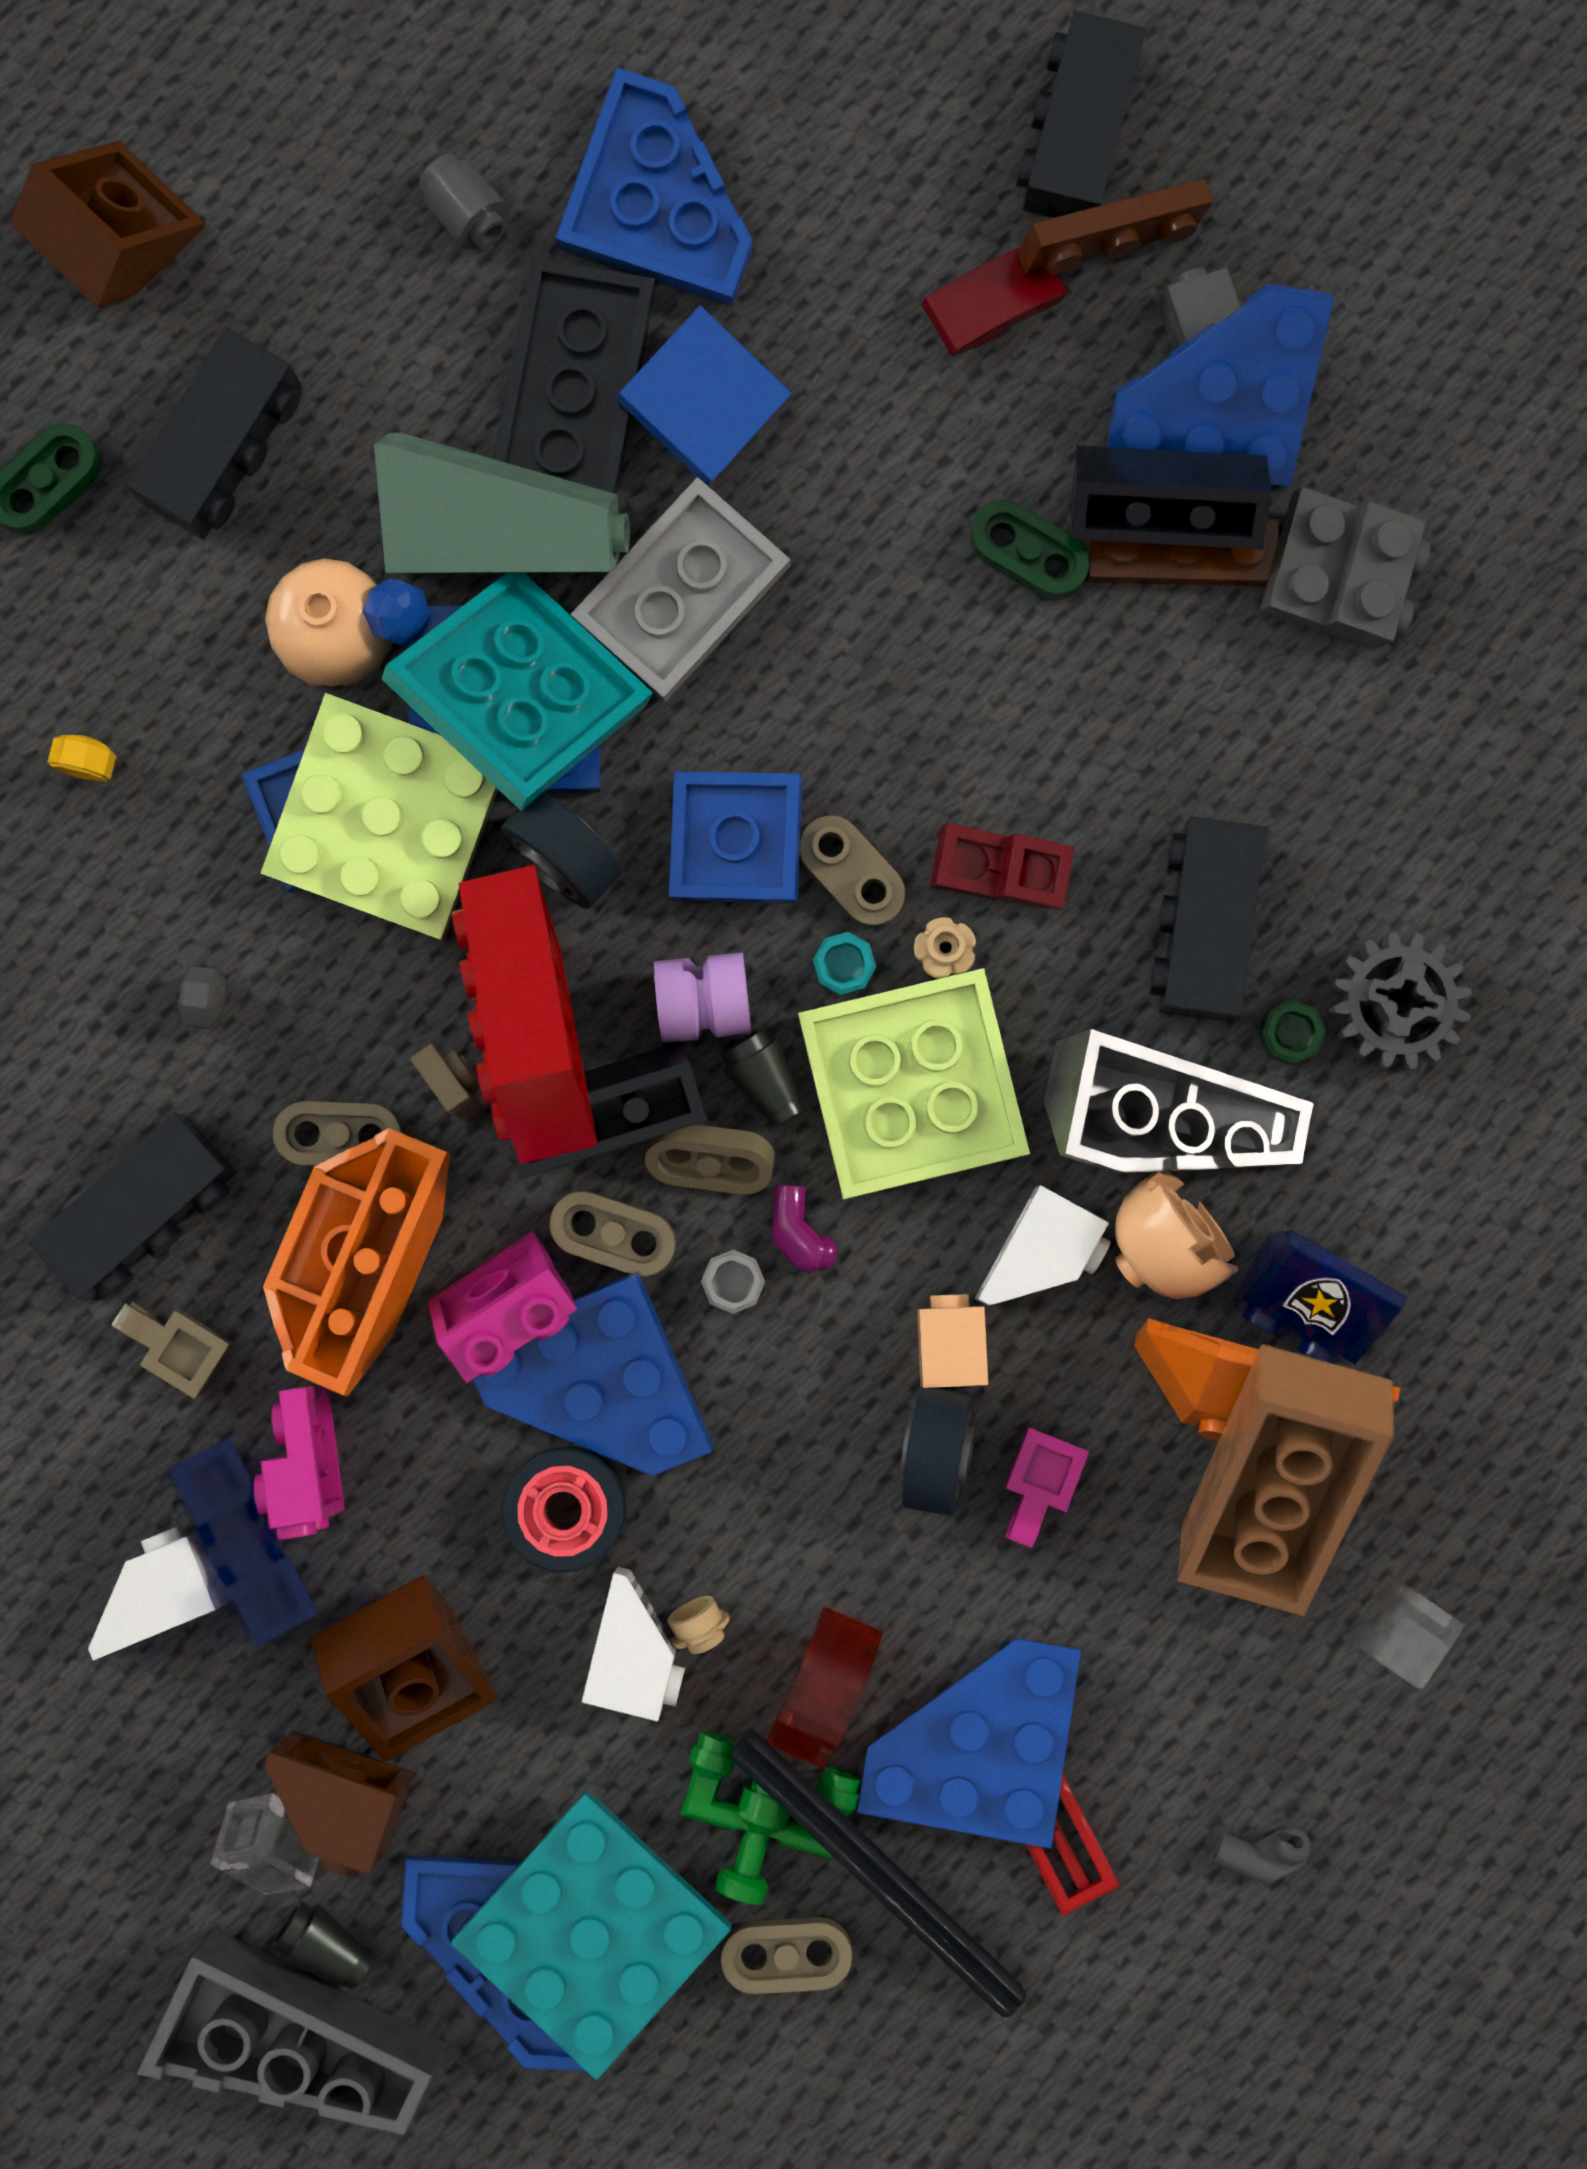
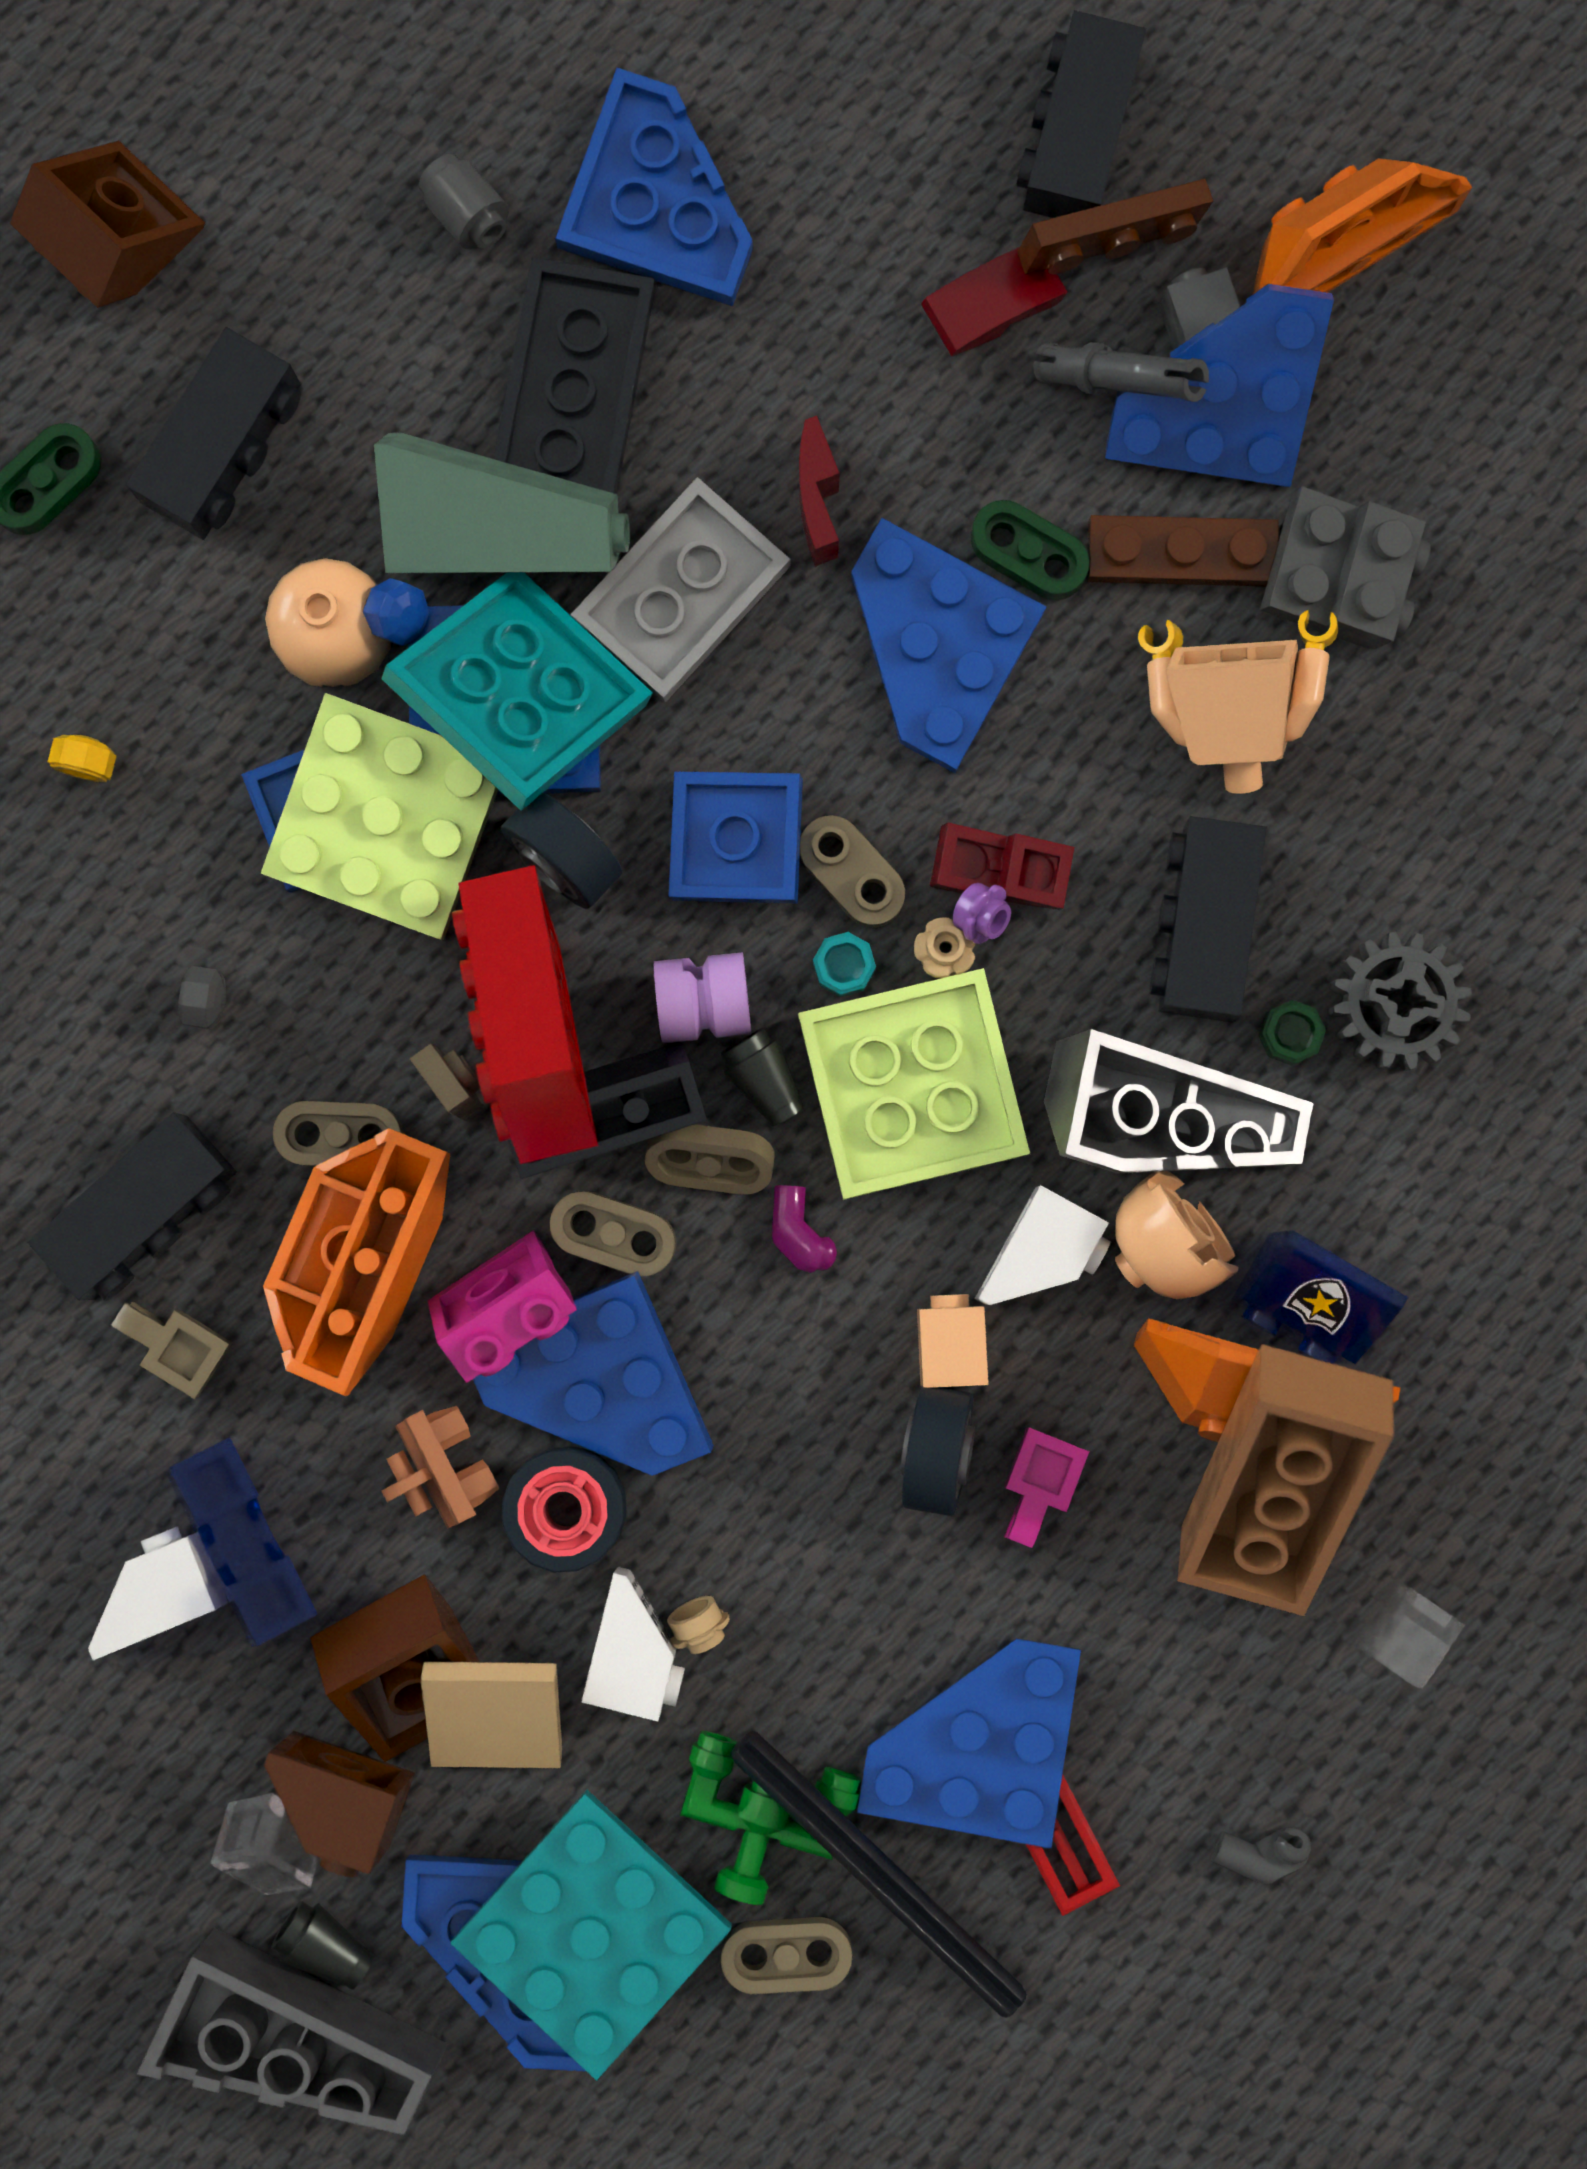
(305, 1483): dark pink plate -> none
(452, 1493): none -> nougat hips
(492, 1714): none -> tan tile
(703, 395): blue tile -> none
(733, 1281): light grey tile -> none
(816, 481): none -> dark red slope
(825, 1687): clear red brick -> none
(938, 639): none -> blue plate
(982, 912): none -> medium lavender plate
(1101, 369): none -> dark grey pin
(1170, 497): black brick -> none
(1237, 699): none -> light nougat torso
(1356, 223): none -> orange wedge

